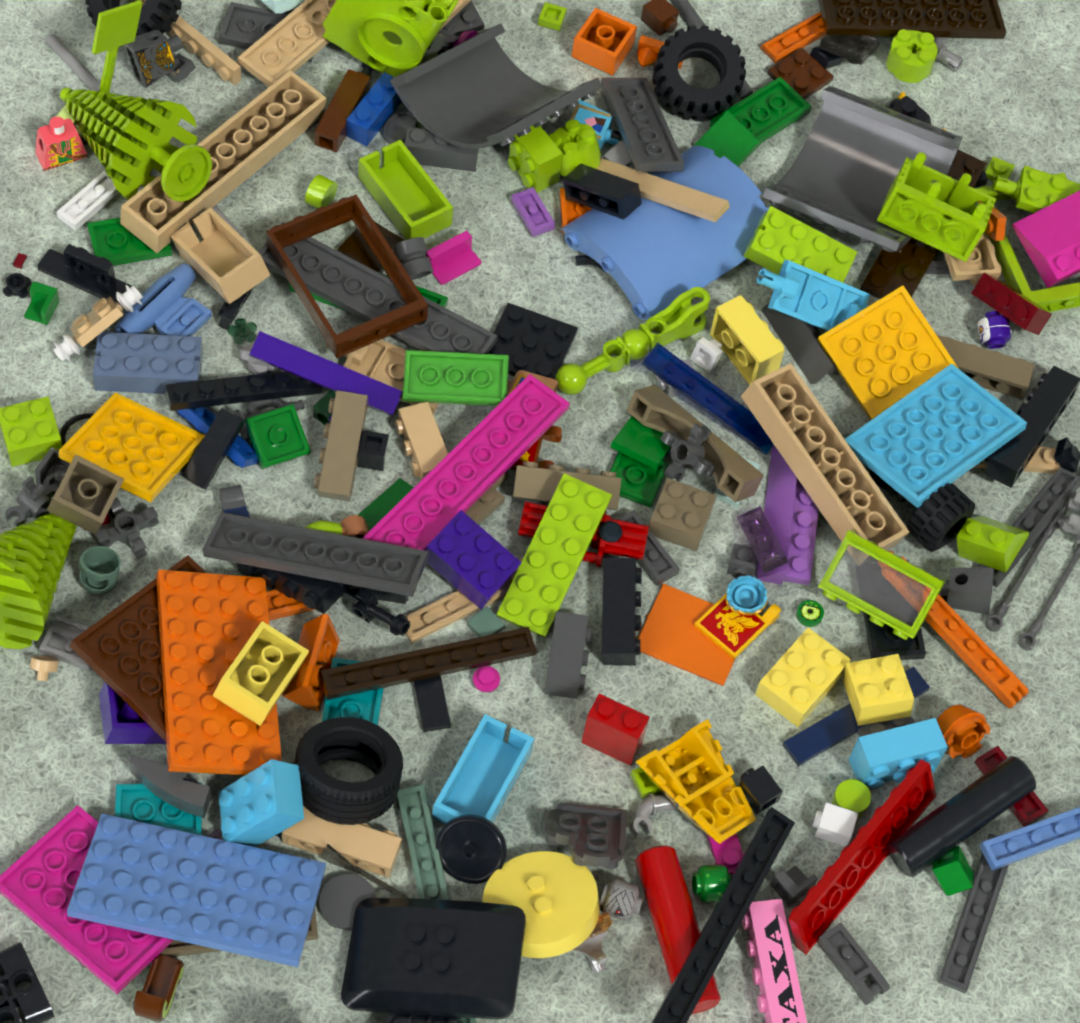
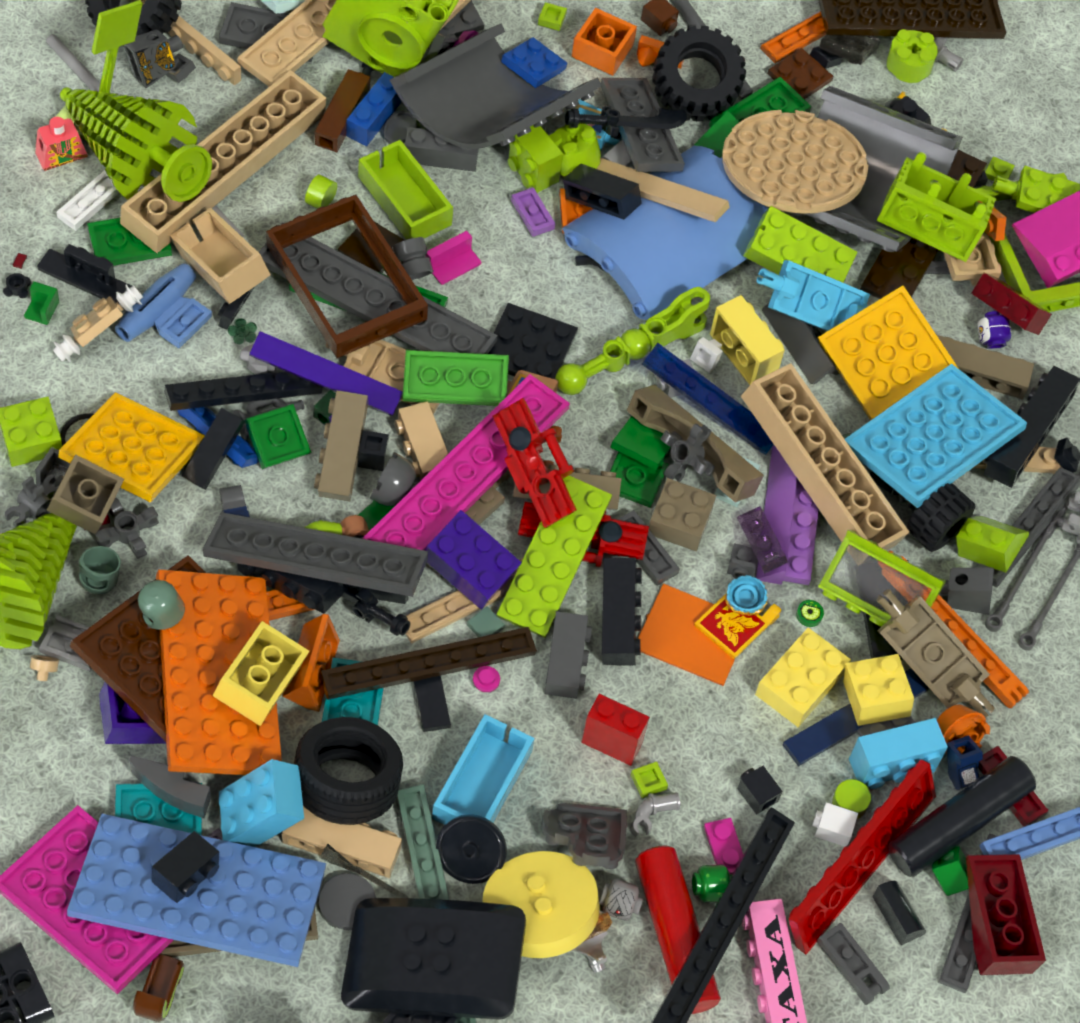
(145, 361): sand blue piece -> none
(161, 604): none -> sand green helmet
(185, 867): none -> black brick
(394, 481): none -> dark grey cylinder
(527, 467): none -> red piece
(534, 62): none -> blue plate
(611, 119): none -> black sword
(700, 783): yellow wedge -> none
(792, 884): dark grey panel -> none
(795, 161): none -> tan tile
(898, 912): none -> black brick
(934, 652): none -> dark tan plate
(964, 766): none -> dark blue leg
(1002, 916): none -> dark red slope

